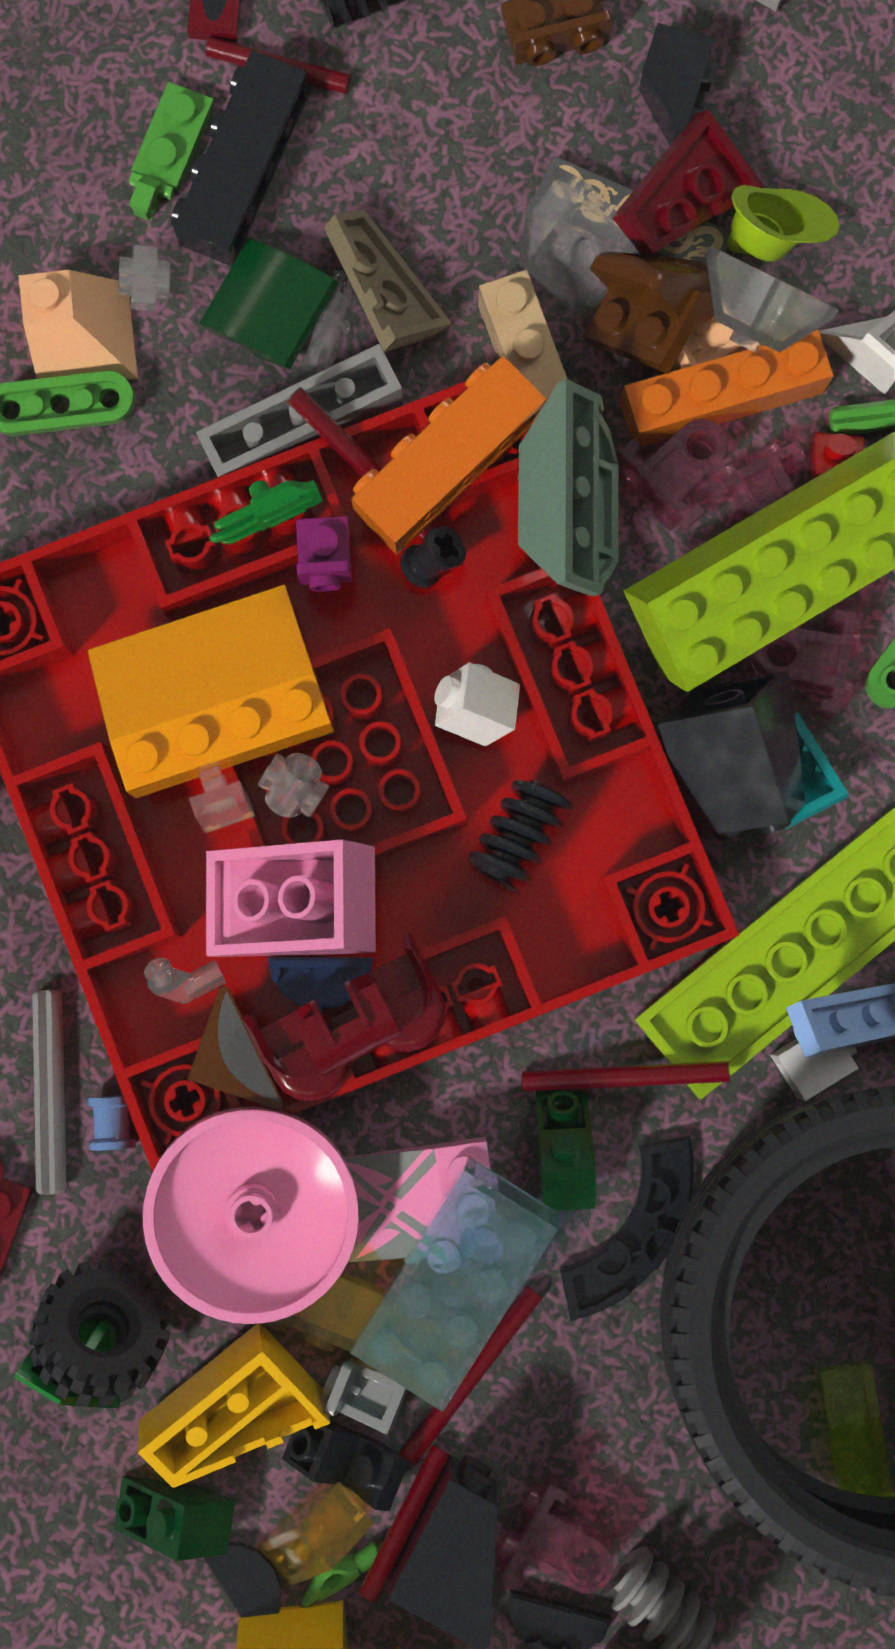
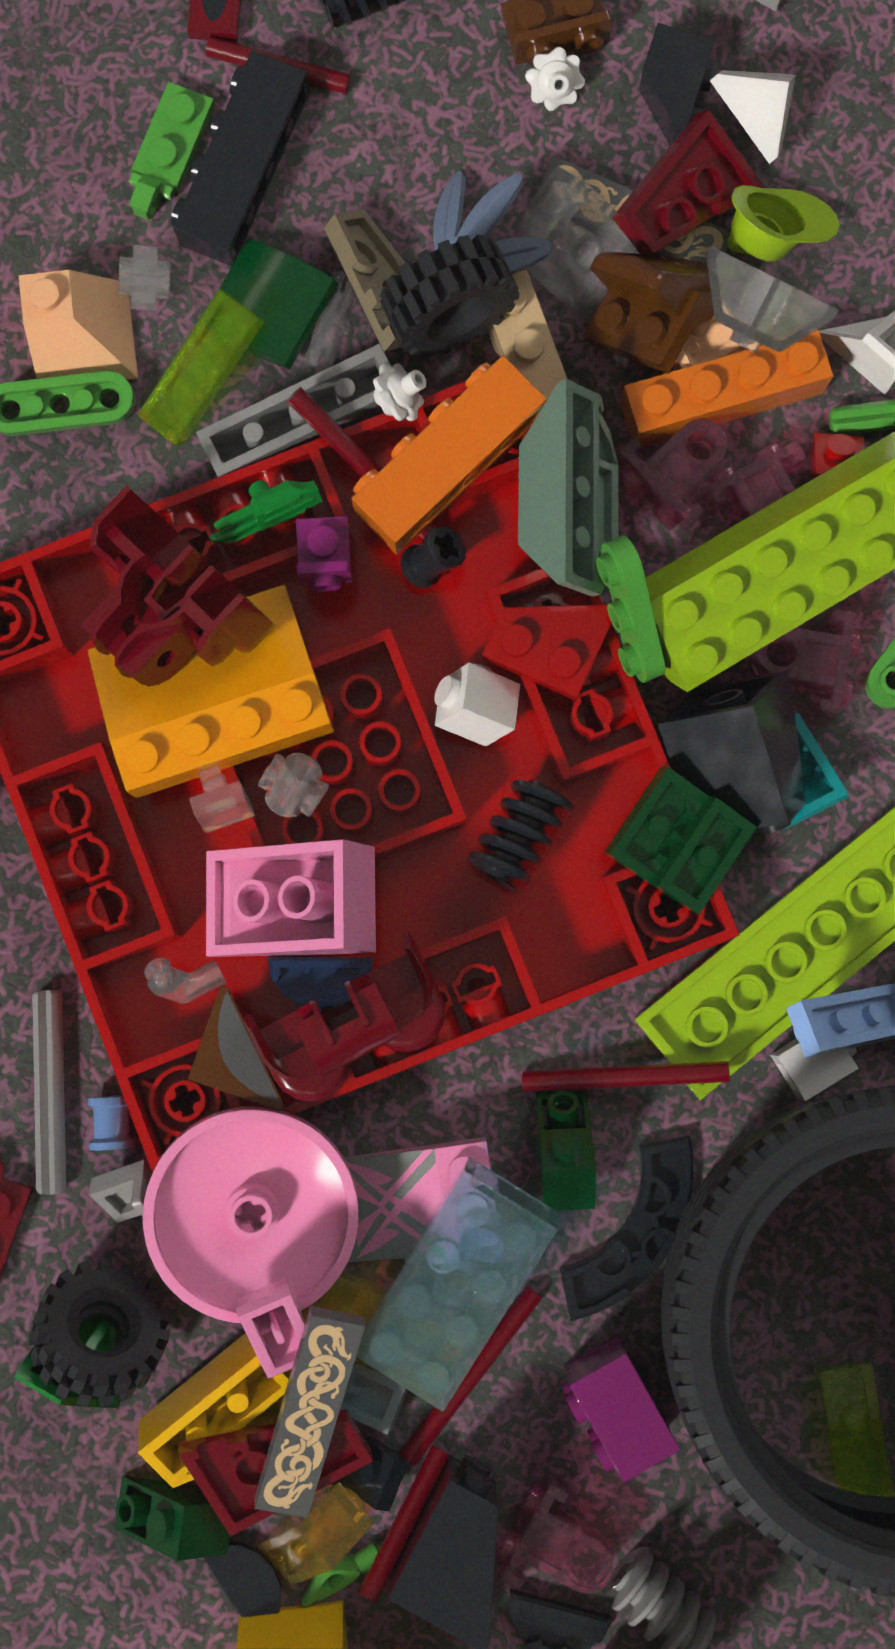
(122, 1190): none -> light grey bracket
(132, 624): none -> dark red piece
(200, 368): none -> clear neon green plate
(231, 1465): none -> dark red wing
(272, 1325): none -> bright pink slope
(309, 1411): none -> dark grey tile
(399, 391): none -> white plant
(449, 295): none -> black tyre
(484, 217): none -> sand blue plant
(549, 644): none -> red wing
(555, 78): none -> white plant
(624, 1418): none -> magenta piece
(631, 609): none -> bright green plate
(680, 839): none -> dark green slope
(759, 104): none -> white slope

